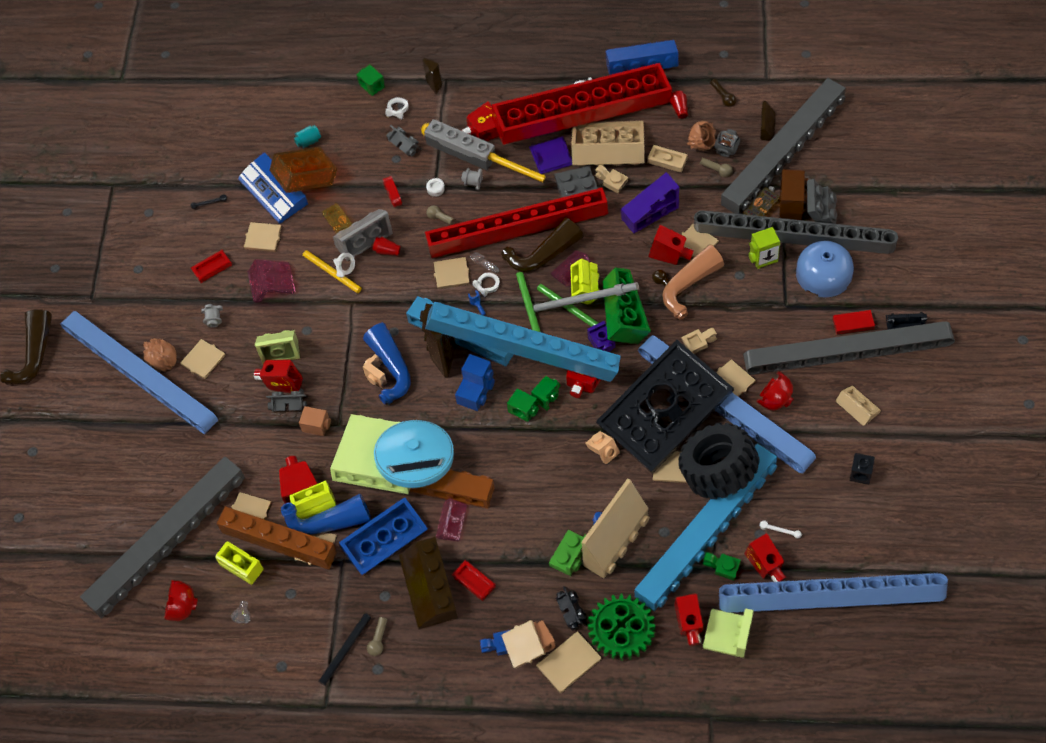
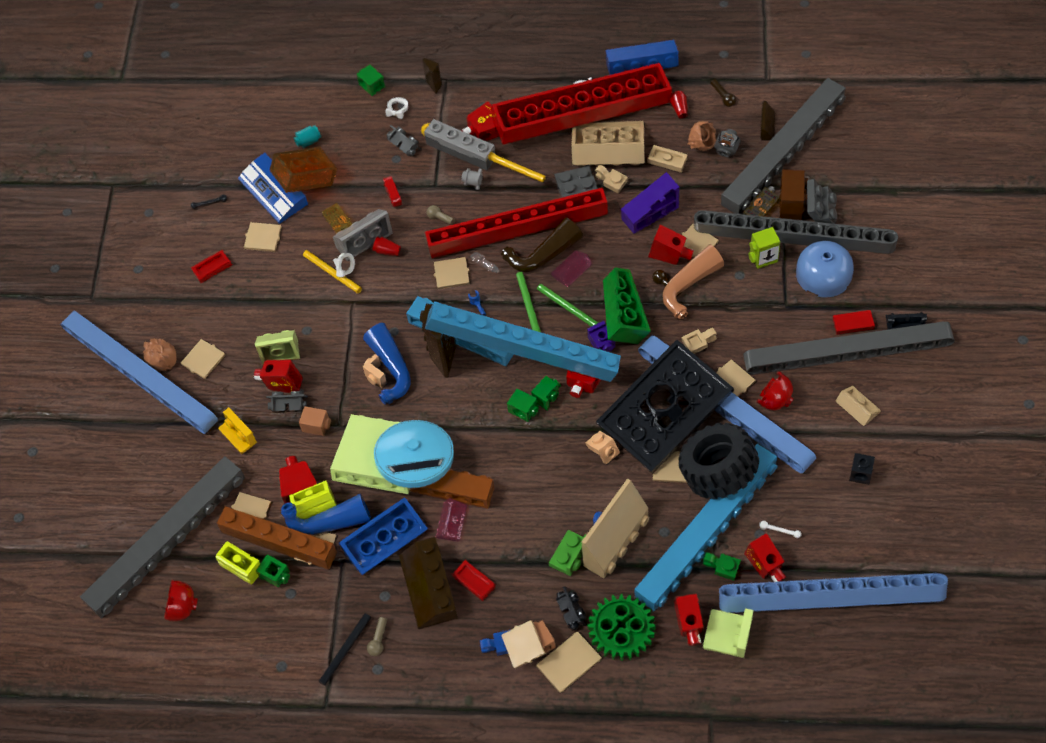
(37, 331): dark brown animal -> none
(212, 315): light grey brick -> none
(237, 432): none -> yellow bracket
(241, 614): clear rock -> none
(269, 567): none -> green brick
(270, 277): clear pink bracket -> none
(435, 187): white tile -> none
(476, 382): blue brick -> none
(477, 284): white piece -> none
(551, 155): dark purple piece -> none
(584, 278): neon yellow brick -> none
(618, 290): light grey bar -> none
(724, 170): dark tan bar -> none

